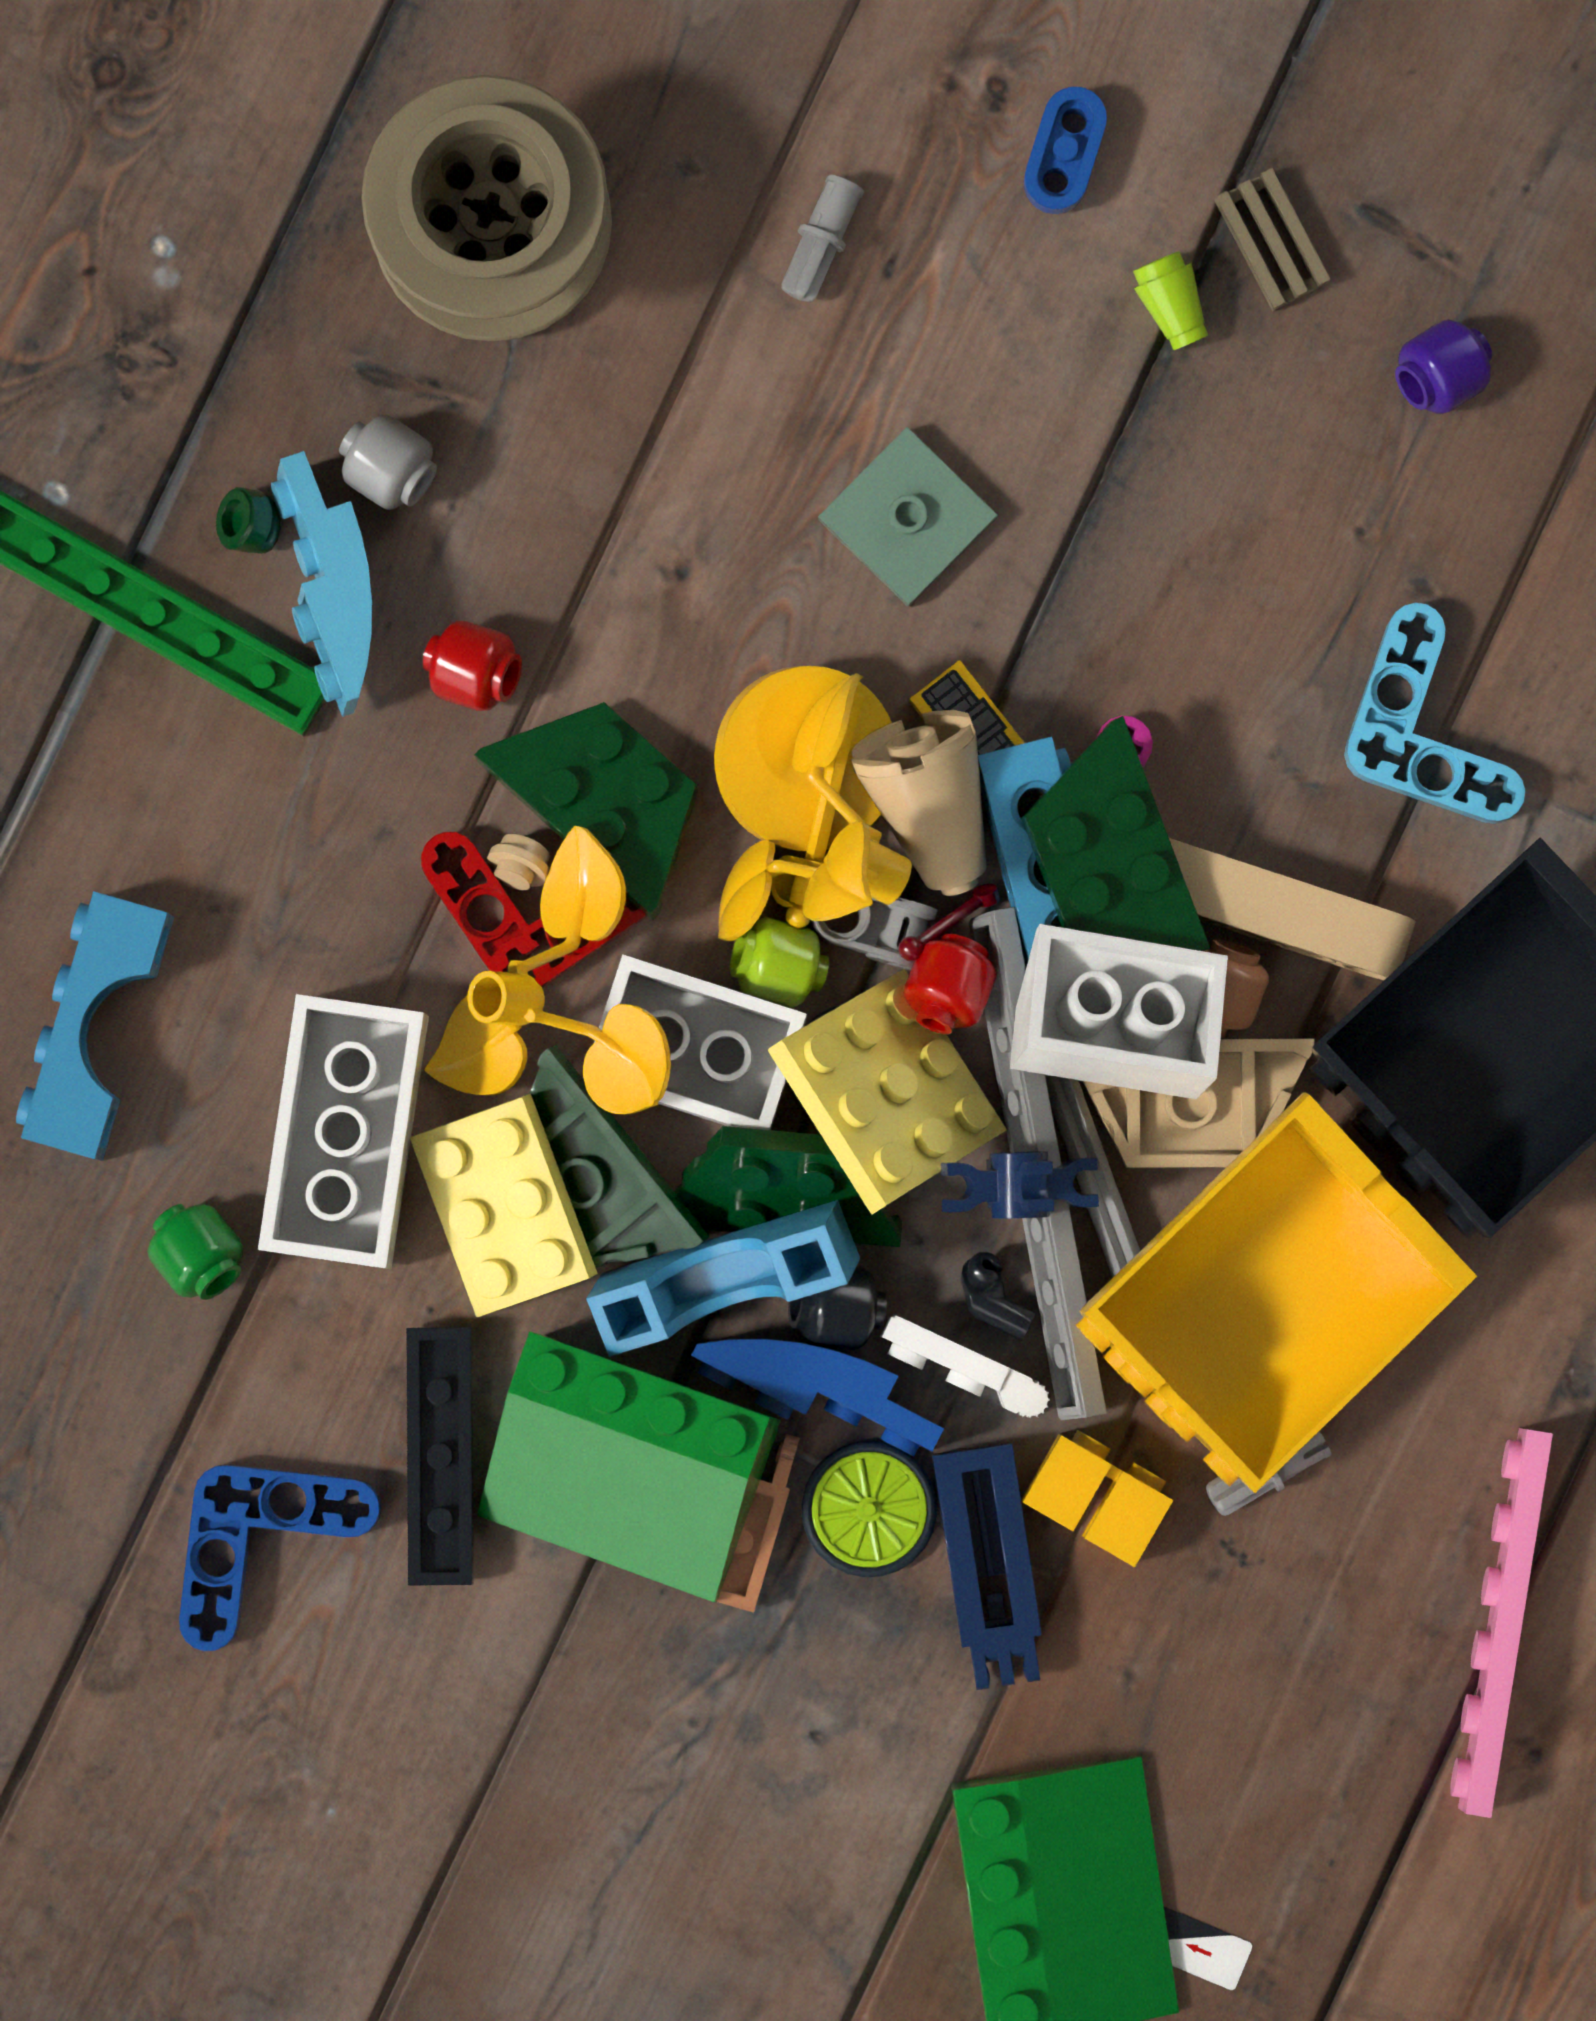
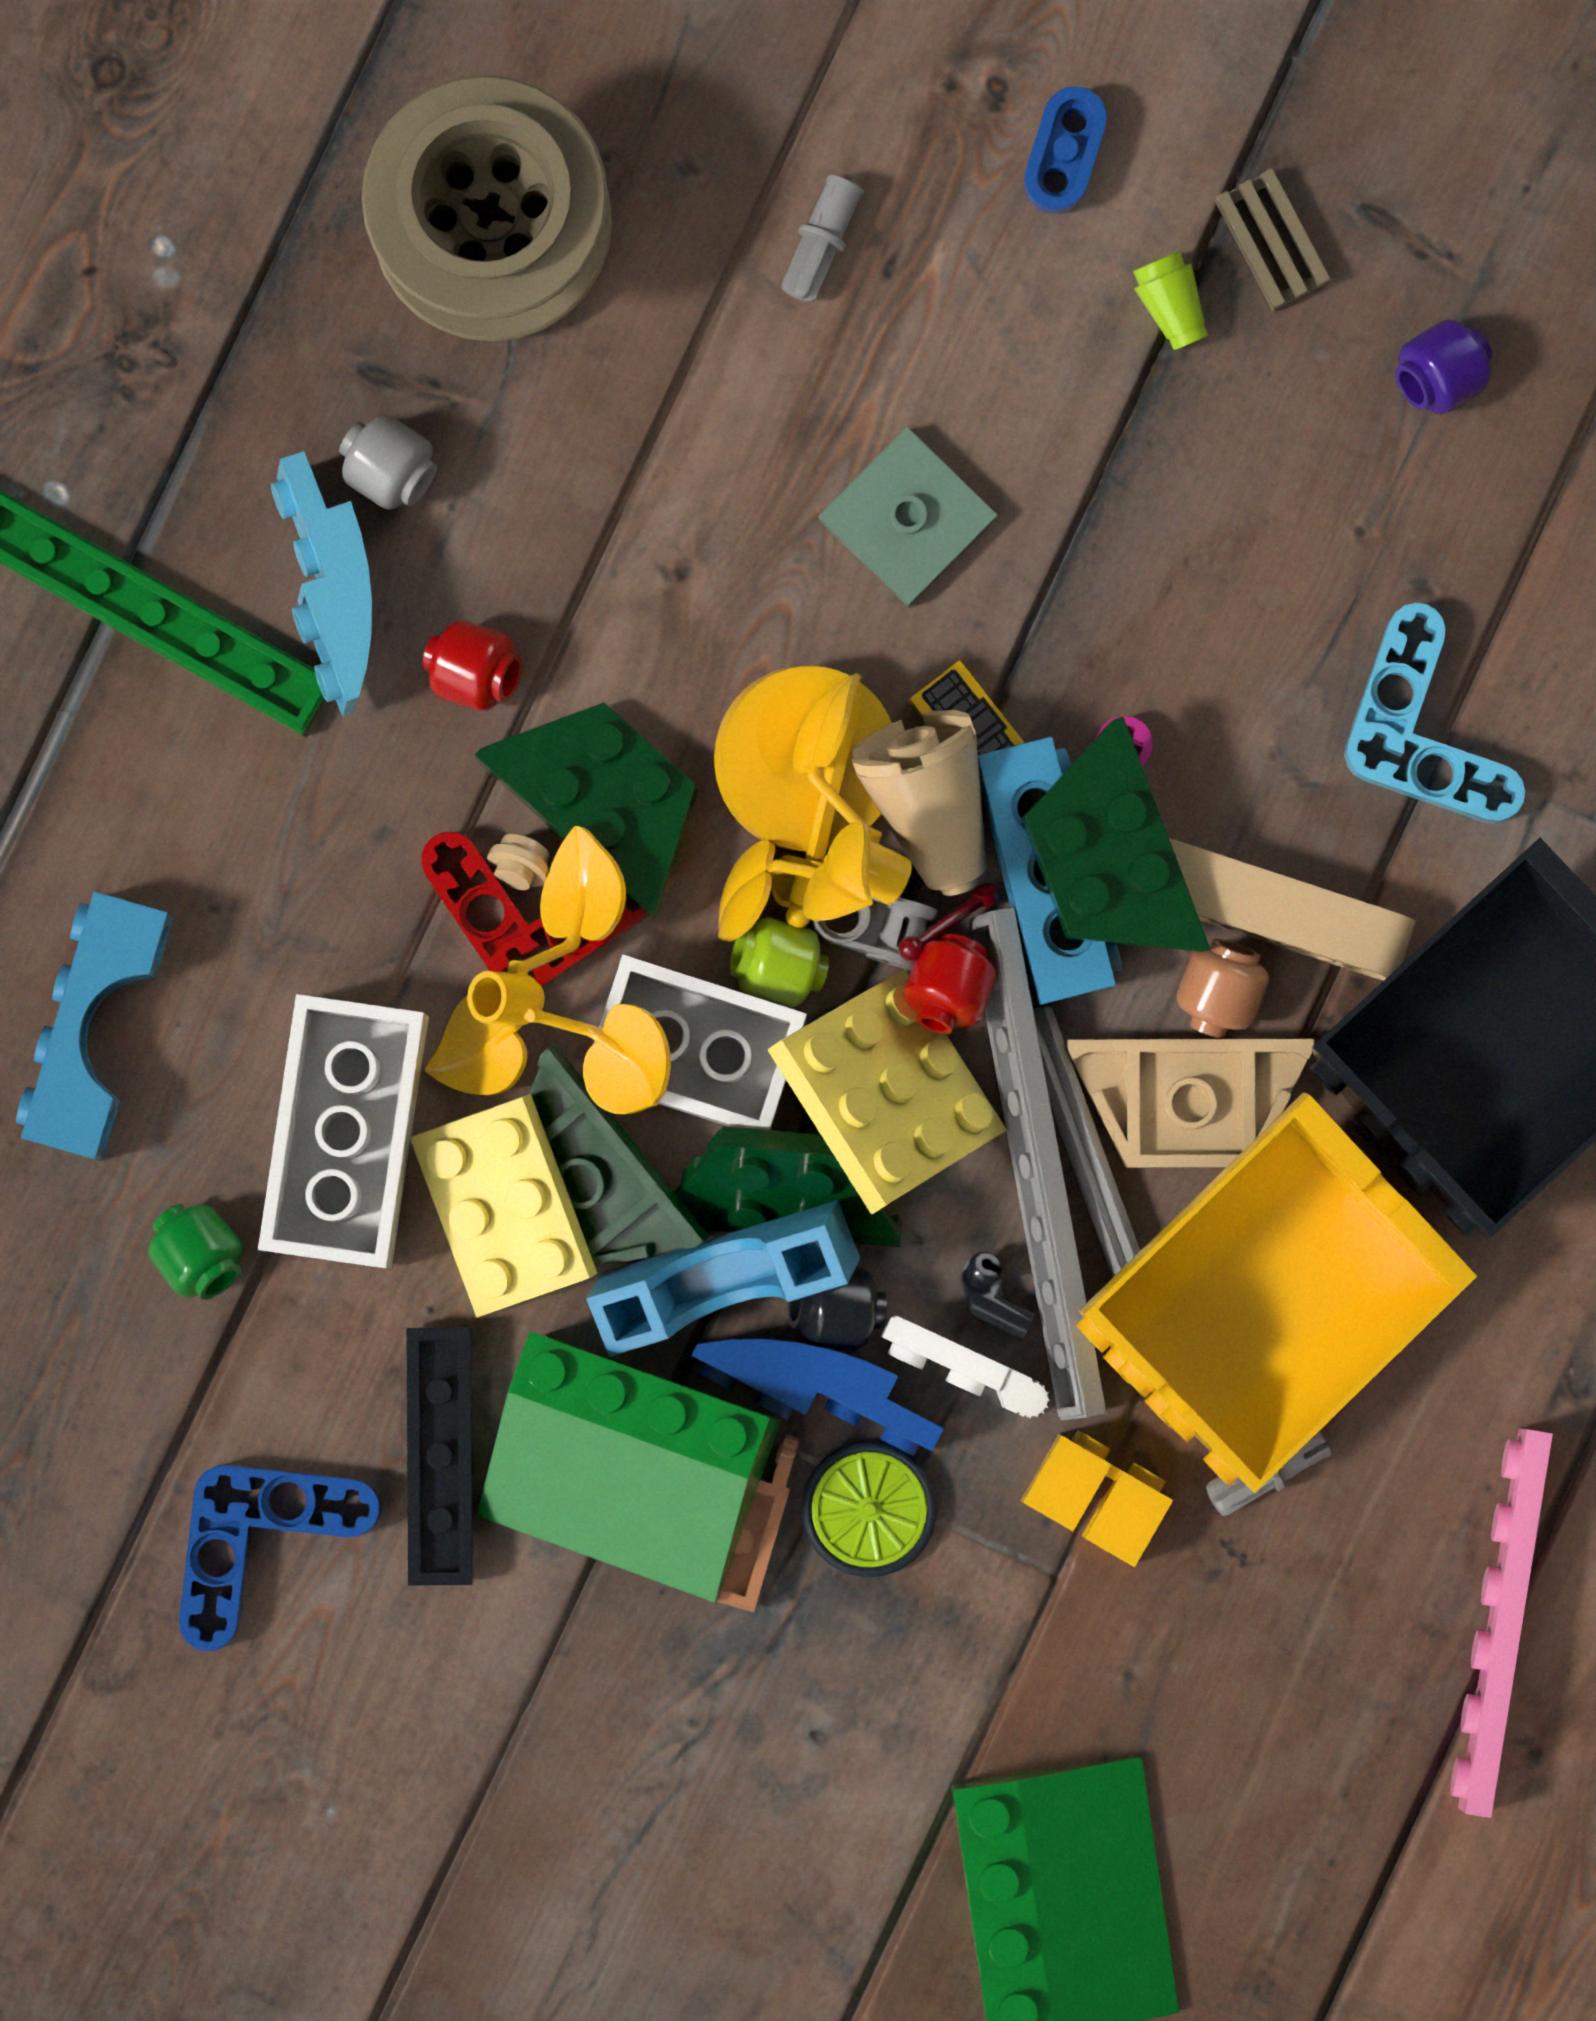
(248, 521): dark green tile -> none
(988, 1539): dark blue hinge -> none
(1019, 1184): dark blue pin -> none
(1120, 1012): white slope -> none
(1206, 1950): white sticker -> none

